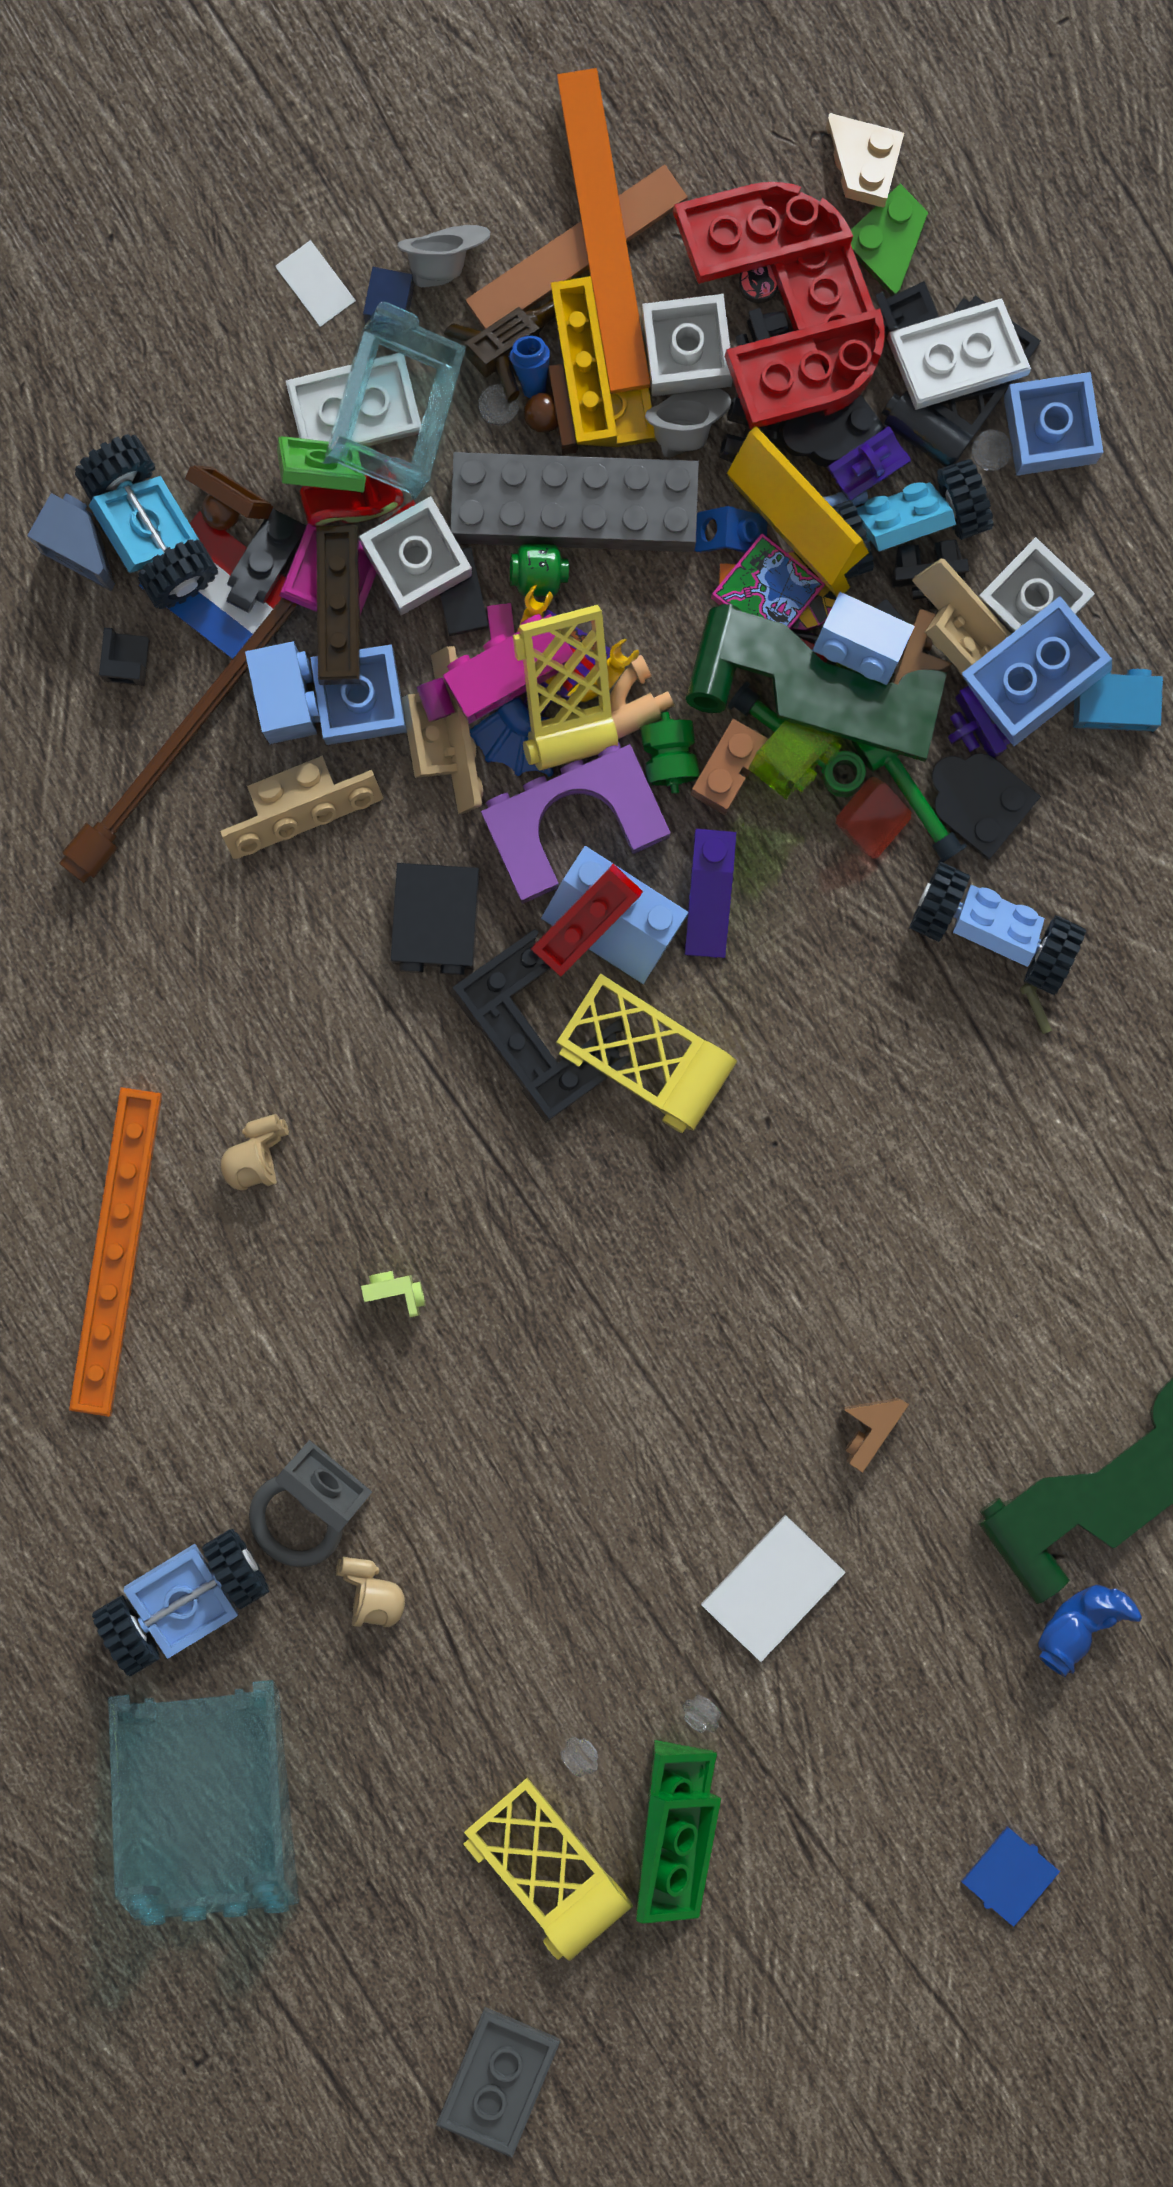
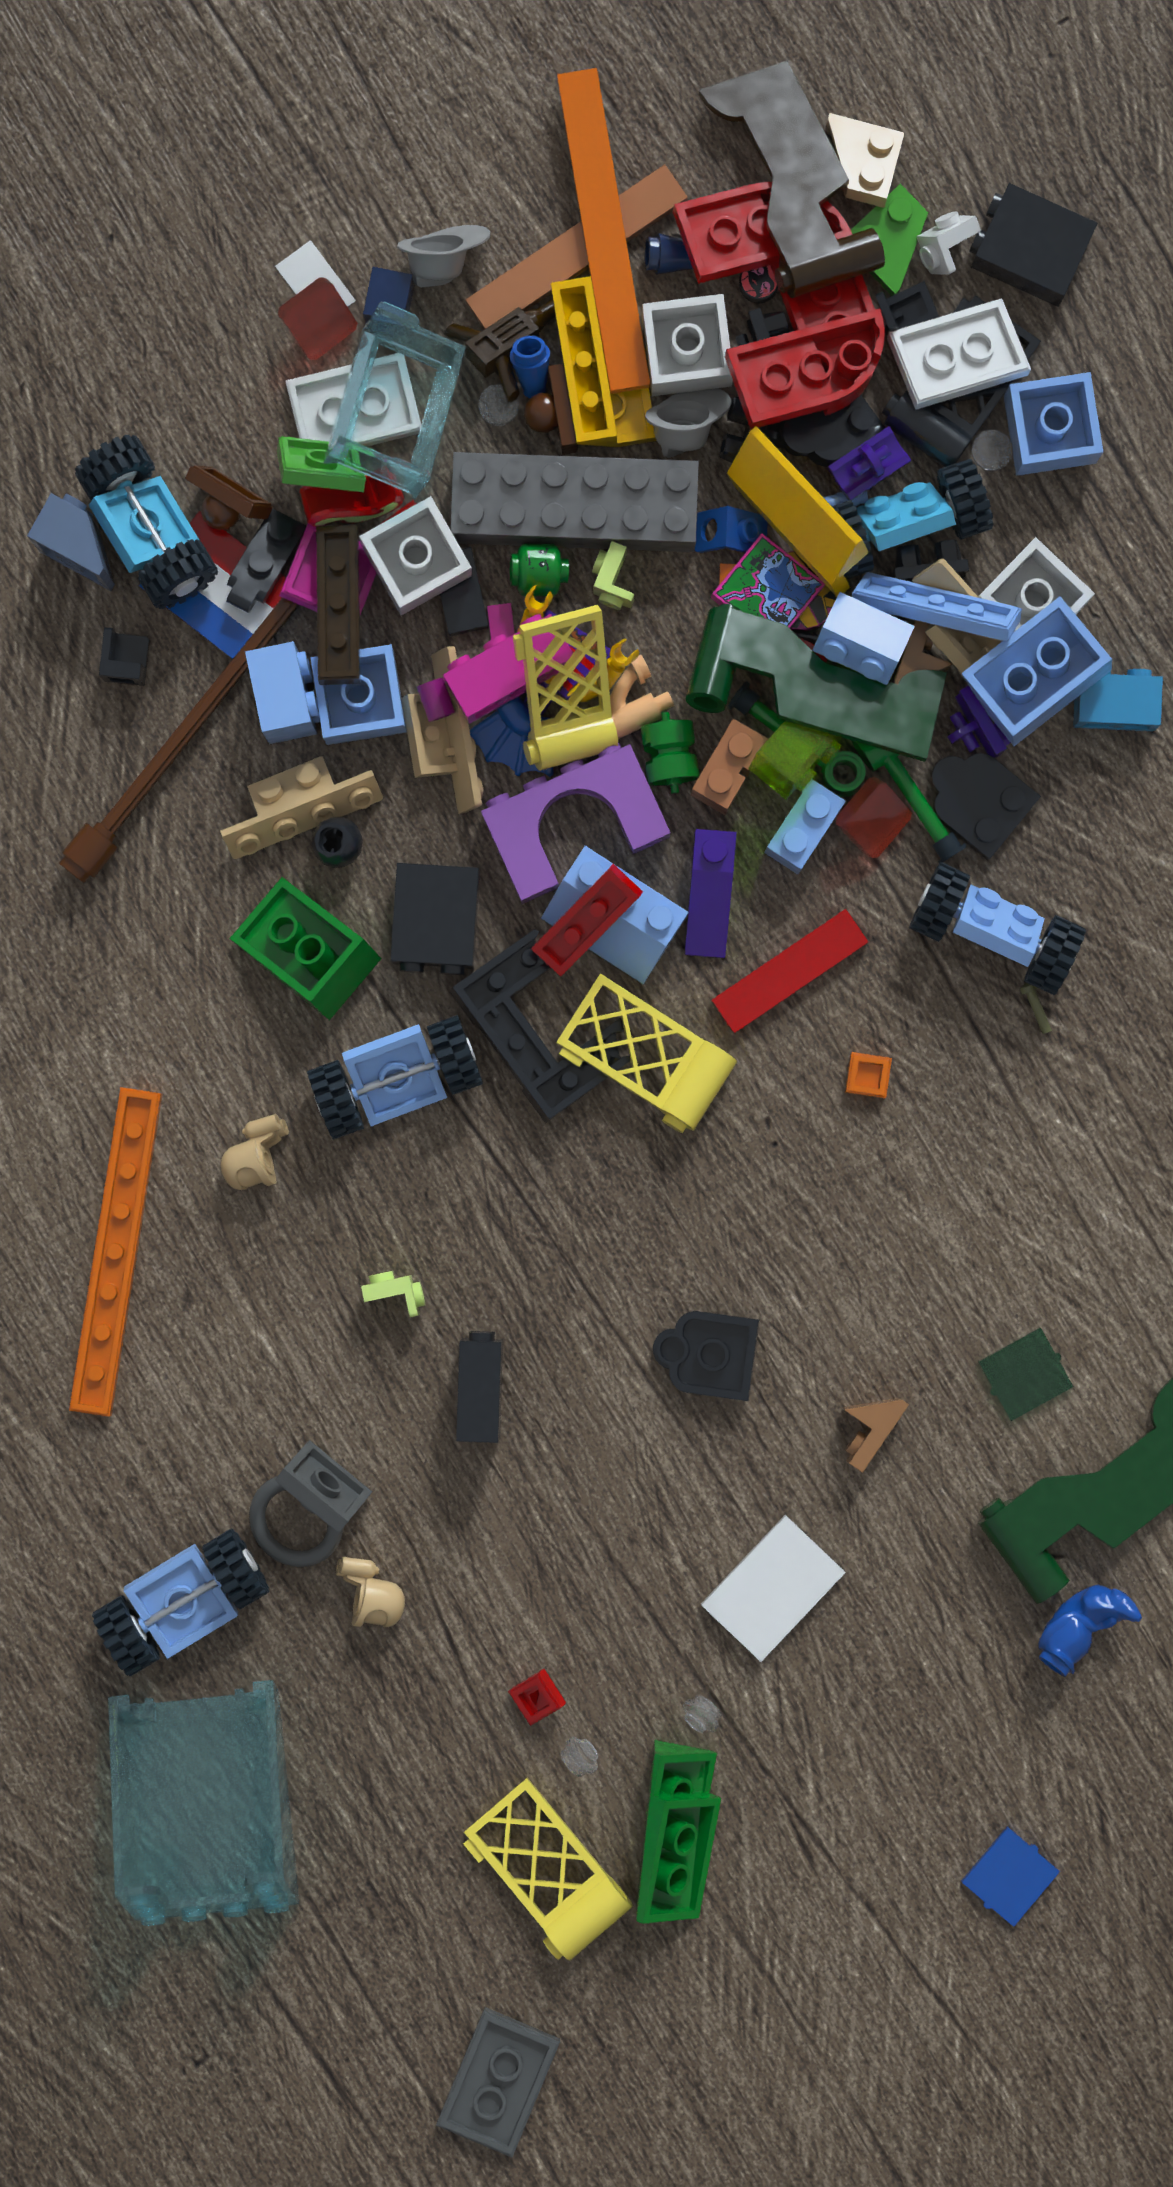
(306, 948): none -> green slope
(317, 318): none -> clear red piece
(337, 842): none -> black piece
(394, 1076): none -> plate
(479, 1388): none -> black brick
(537, 1697): none -> red tile
(608, 567): none -> yellowish green bracket
(666, 254): none -> dark blue cone
(710, 1354): none -> black plate
(789, 971): none -> red tile
(803, 178): none -> door
(804, 827): none -> light blue brick
(868, 1075): none -> orange tile
(935, 242): none -> white bracket
(938, 606): none -> light blue tile
(1025, 1374): none -> clear green piece
(1032, 244): none -> black brick

